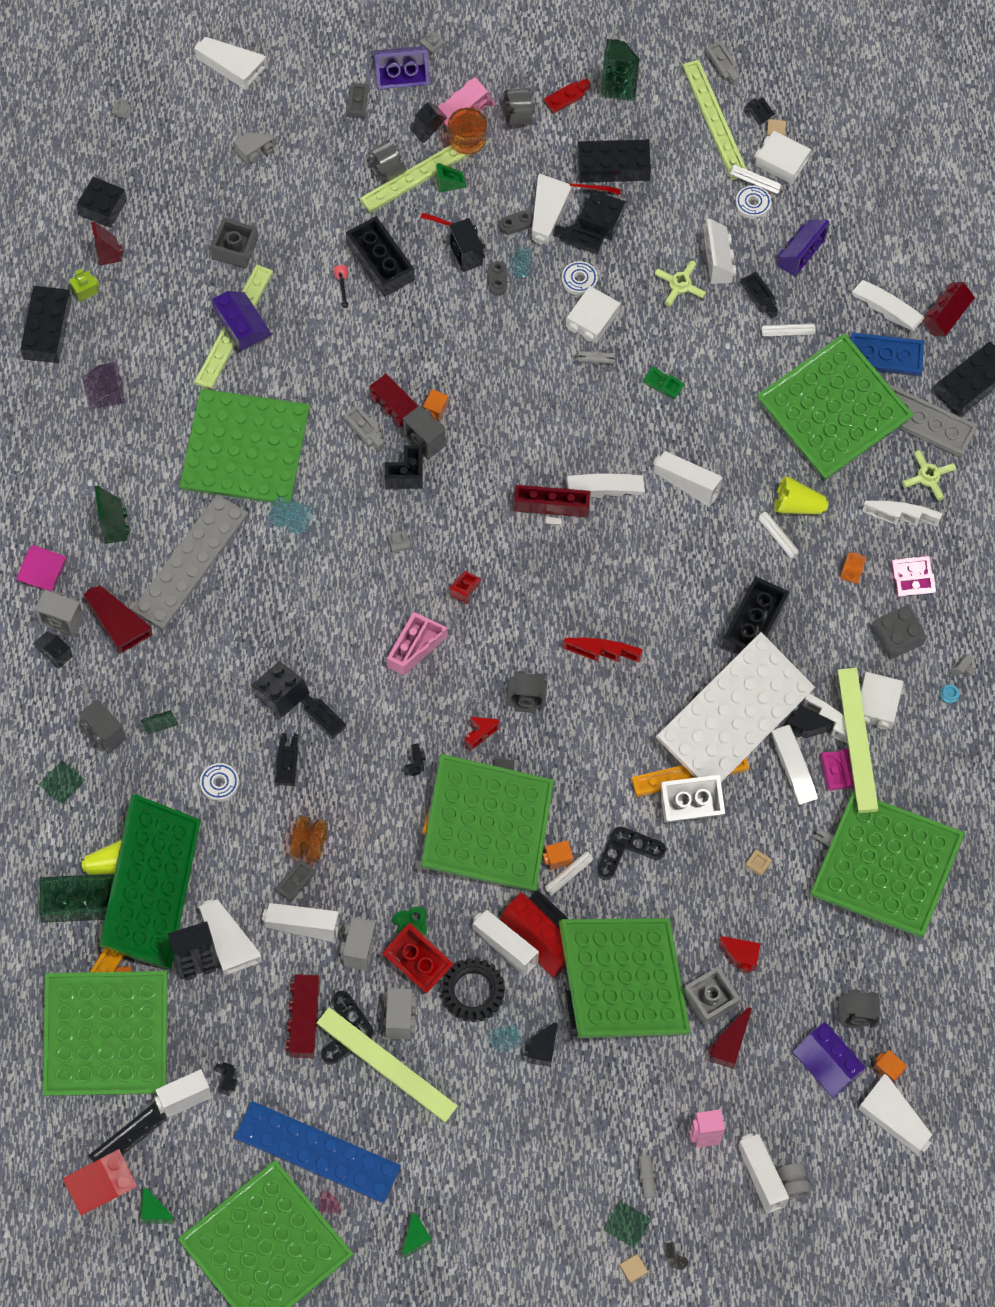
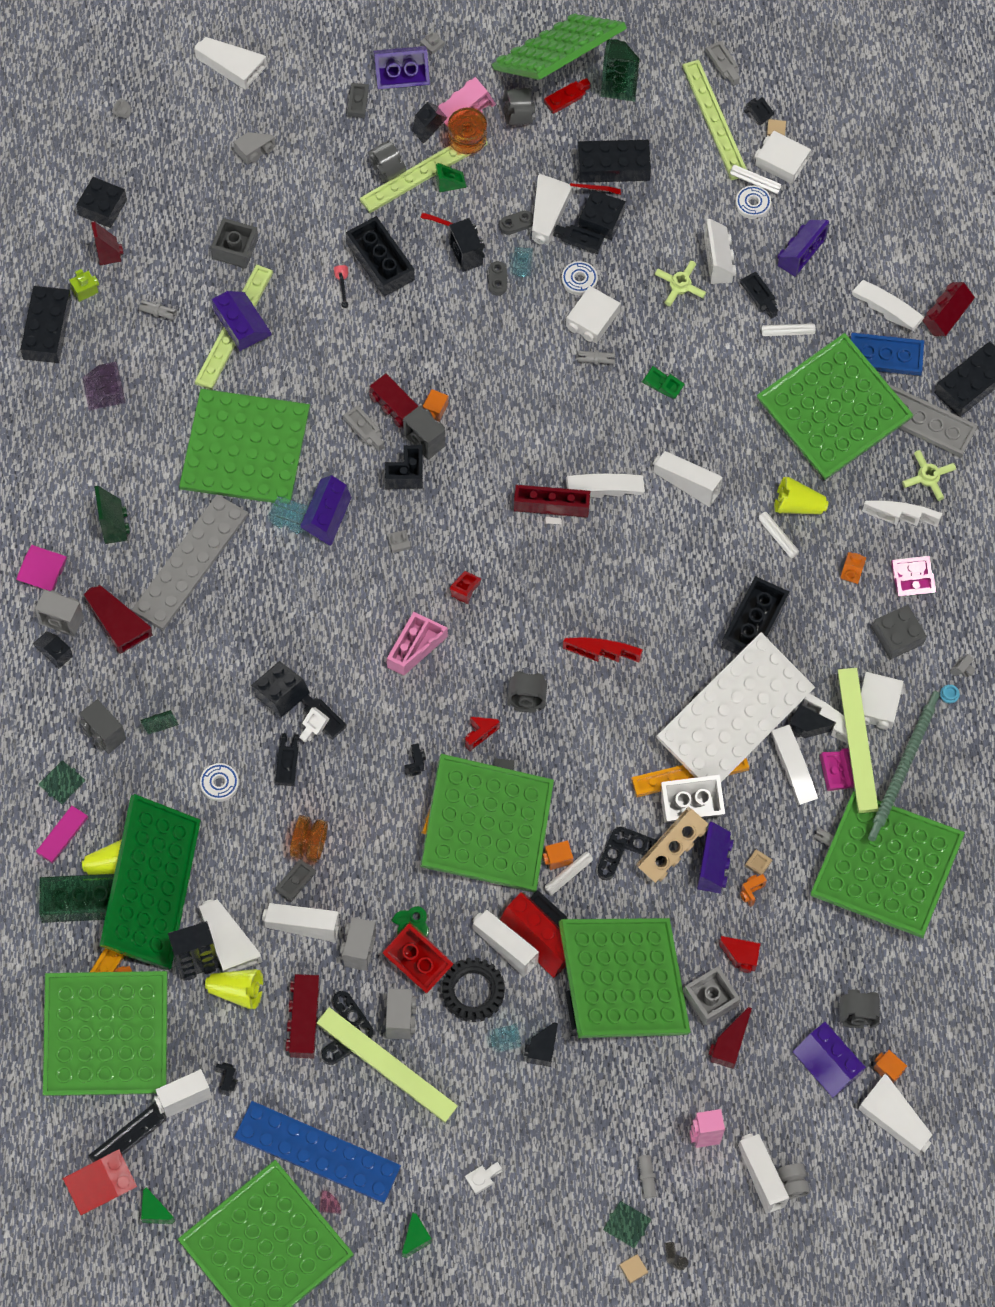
(62, 834): none -> dark pink tile
(158, 310): none -> light grey pin
(237, 987): none -> neon yellow cone
(314, 723): none -> white plate
(327, 509): none -> dark purple slope
(481, 1178): none -> white plate
(558, 46): none -> bright green plate
(661, 847): none -> tan brick
(715, 859): none -> dark purple slope
(753, 884): none -> orange bracket
(902, 769): none -> sand green hose

